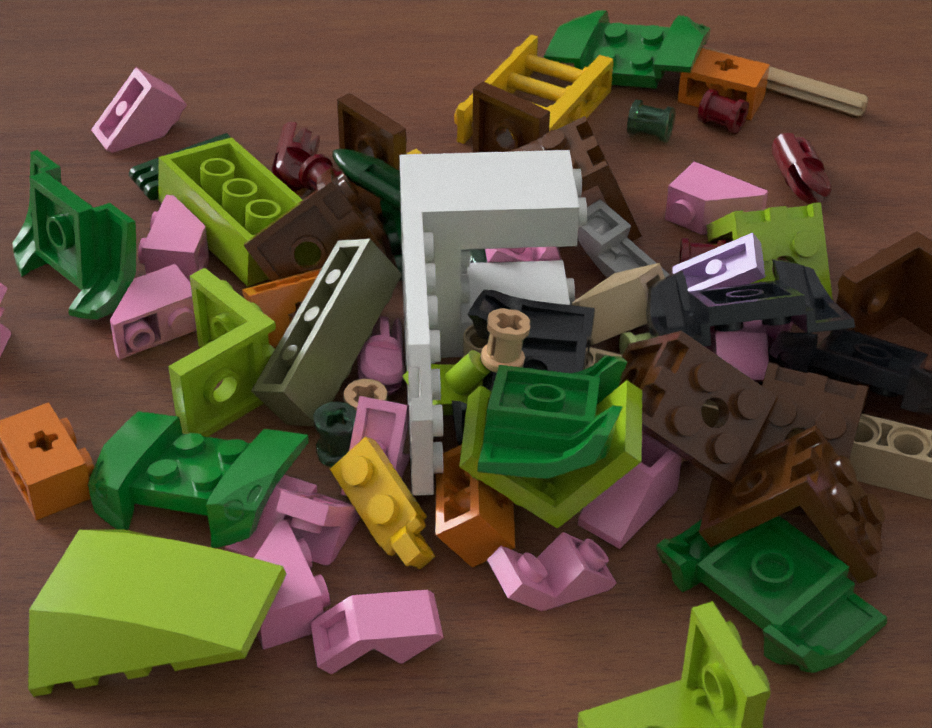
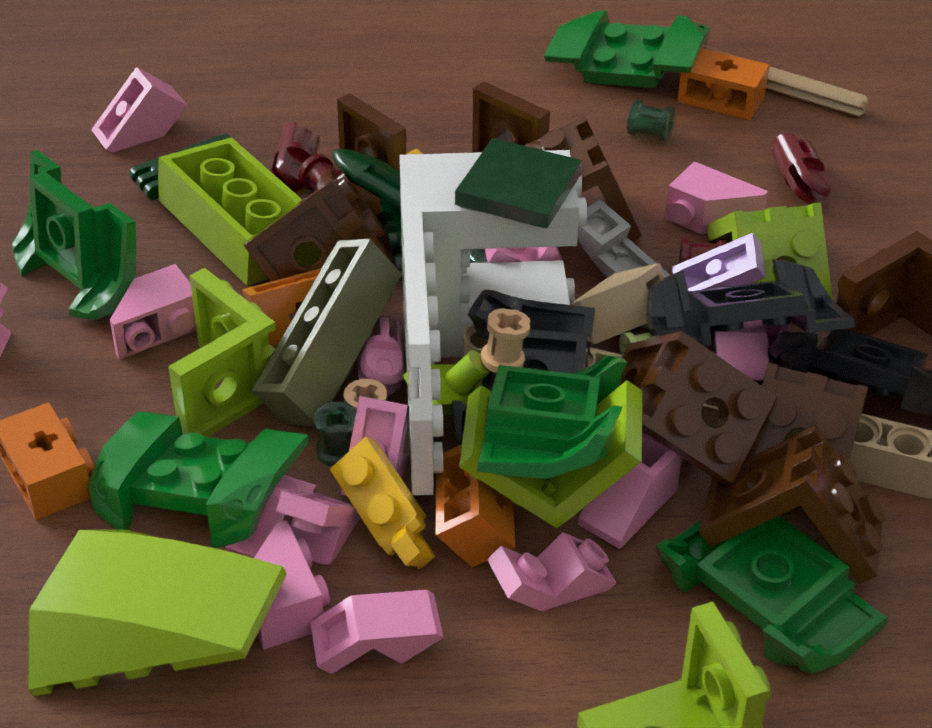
(174, 238): bright pink slope -> none
(518, 183): none -> dark green tile
(571, 103): yellow fence -> none
(723, 111): dark red bush -> none

